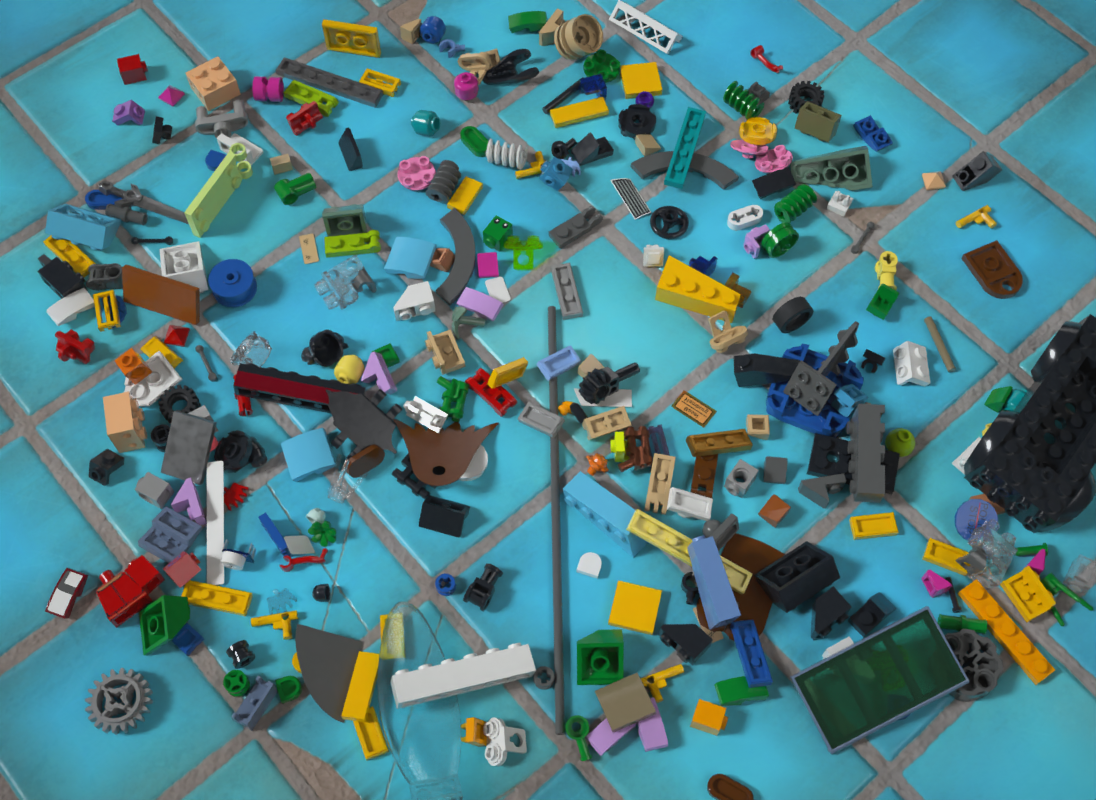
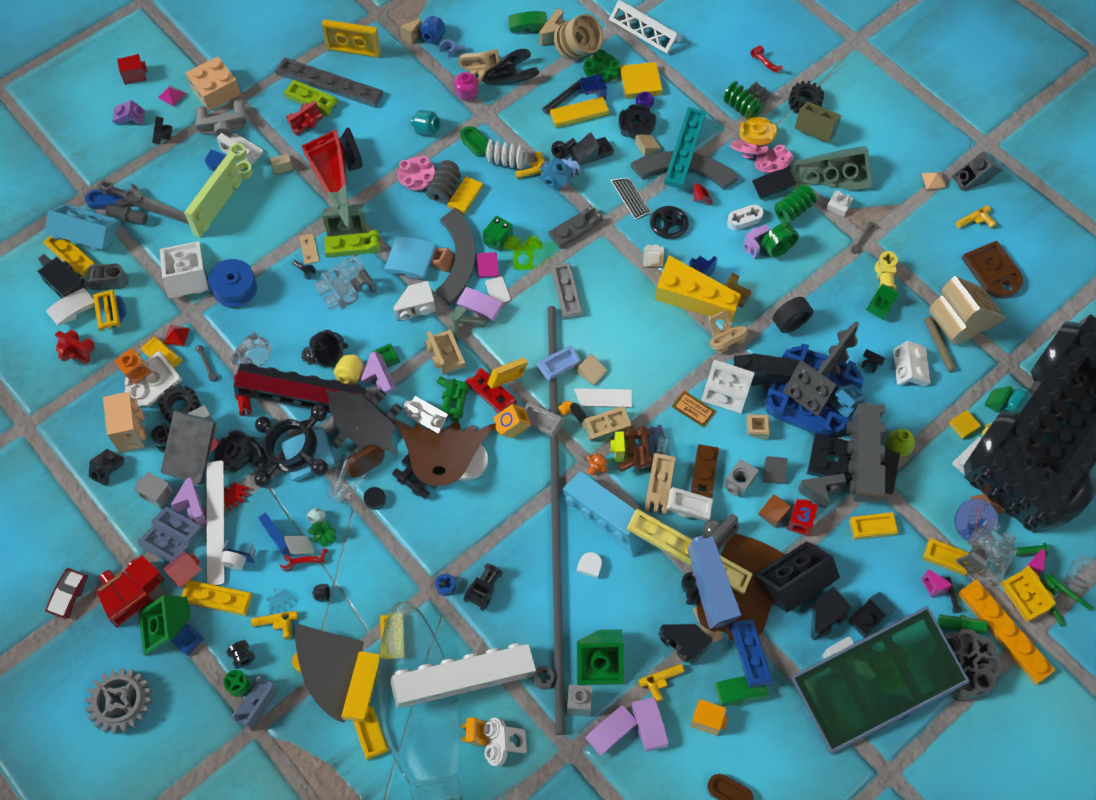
(161, 294): dark orange tile -> none
(168, 240): black hinge -> none
(268, 89): dark pink wheel -> none
(288, 688): green tile -> none
(290, 190): green piece -> none
(305, 269): none -> black hand
(305, 456): none -> black piece
(328, 163): none -> red plate
(374, 498): none -> black tile
(378, 83): yellow tile -> none
(443, 516): black panel -> none
(512, 421): none -> light orange brick
(579, 700): none -> light grey brick
(579, 735): green bar -> none
(604, 382): black gear -> none
(625, 702): dark tan slope -> none
(635, 607): yellow tile -> none
(663, 445): none -> clear light blue bush
(702, 195): none -> red slope
(719, 442): pearl gold tile -> none
(727, 386): none -> white slope
(802, 517): none -> red brick
(871, 134): blue slope -> none
(964, 310): none -> tan brick
(964, 424): none -> yellow tile

